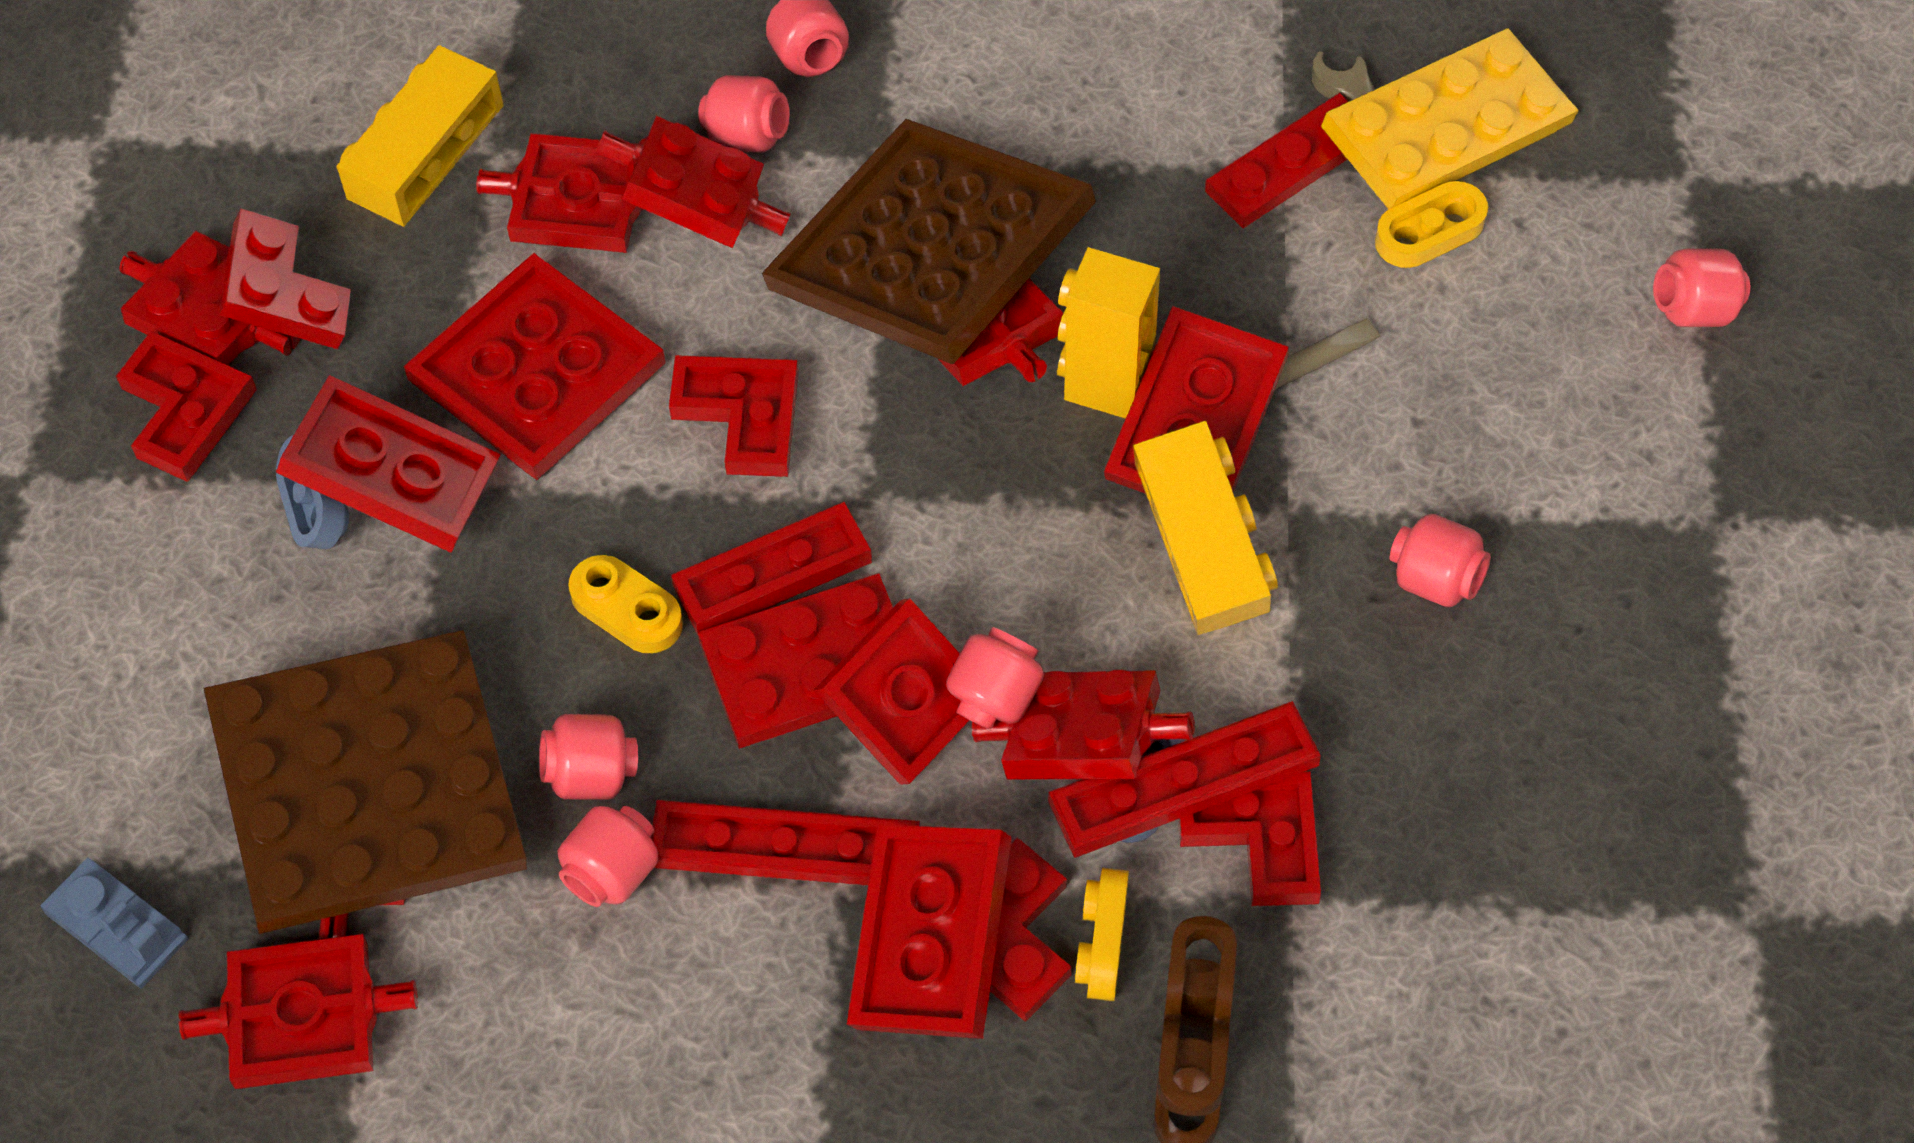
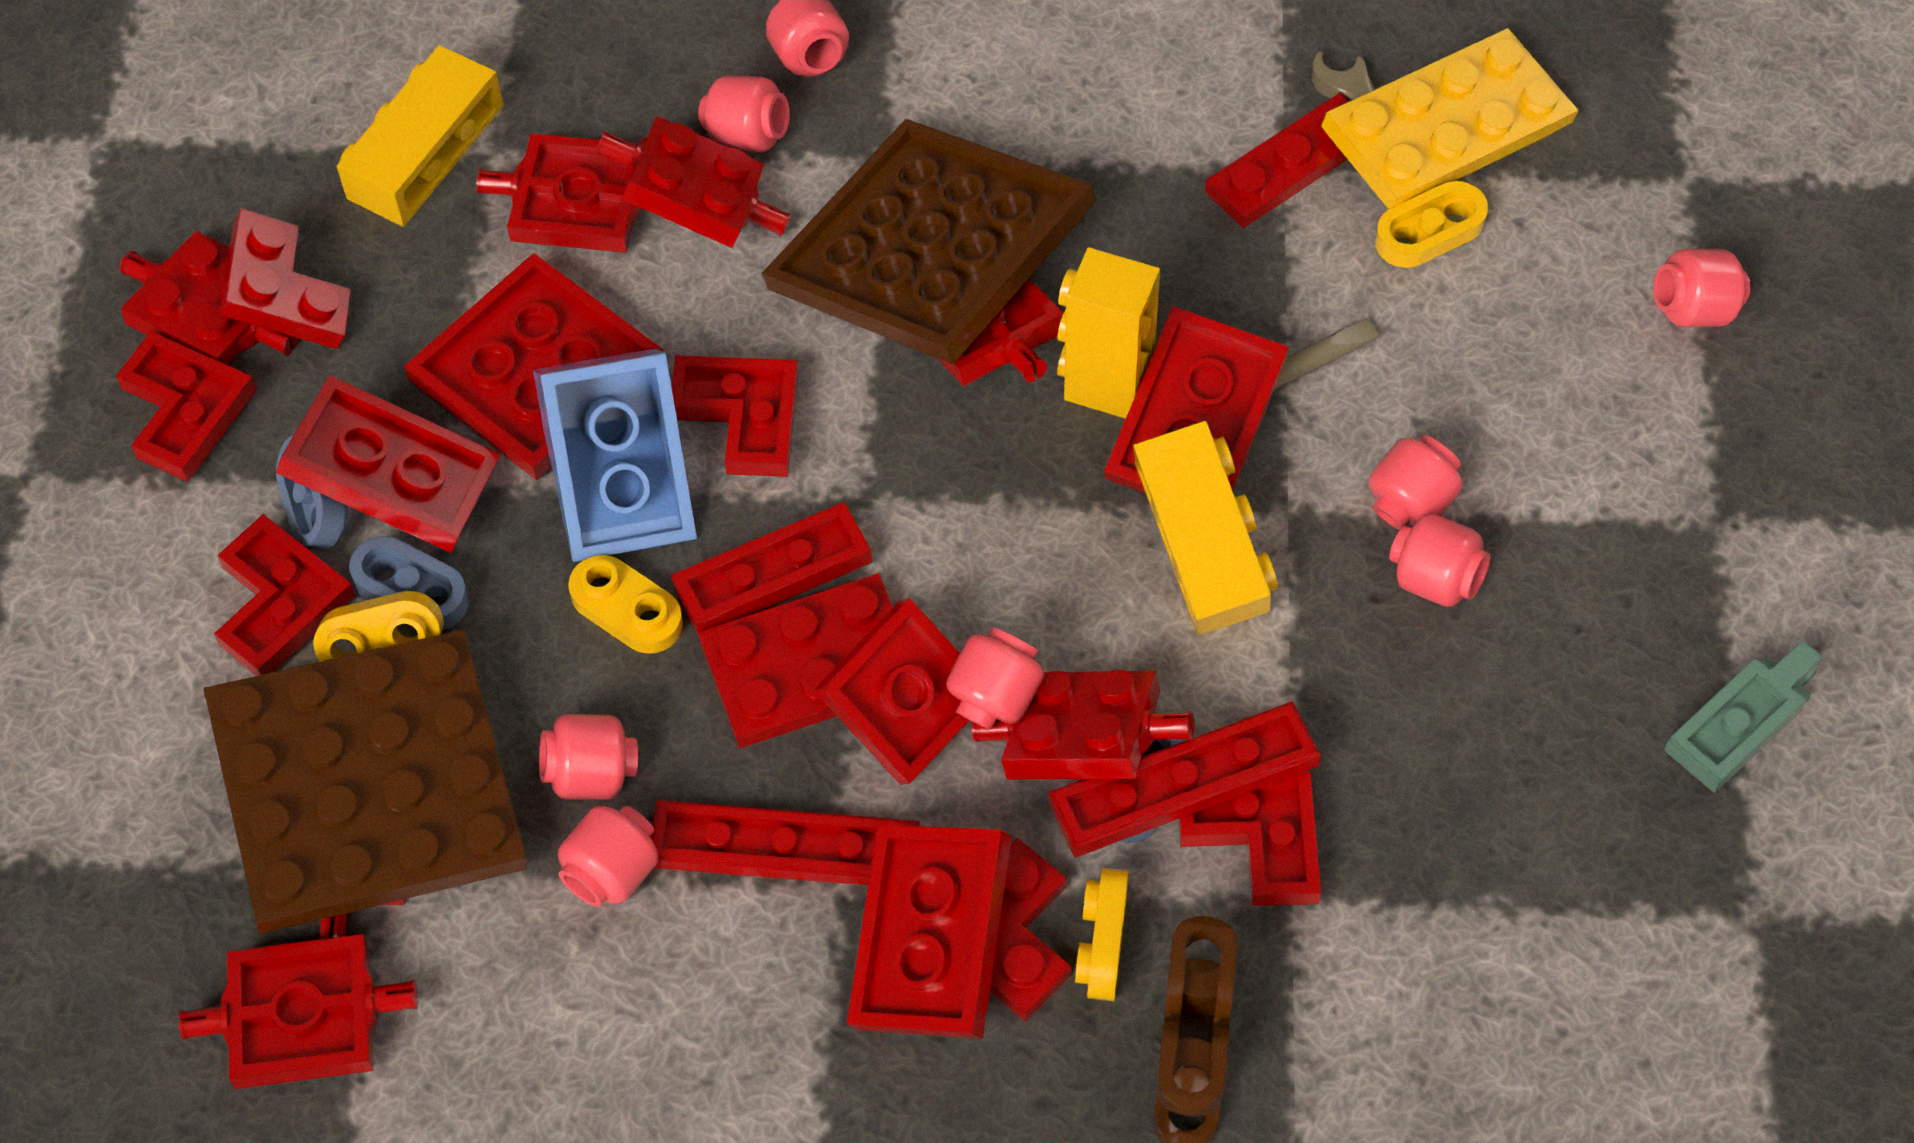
(114, 922): sand blue plate -> none
(290, 596): none -> red plate
(375, 622): none -> yellow plate
(413, 572): none -> sand blue plate
(616, 453): none -> medium blue slope
(1415, 481): none -> coral head
(1744, 716): none -> sand green hinge

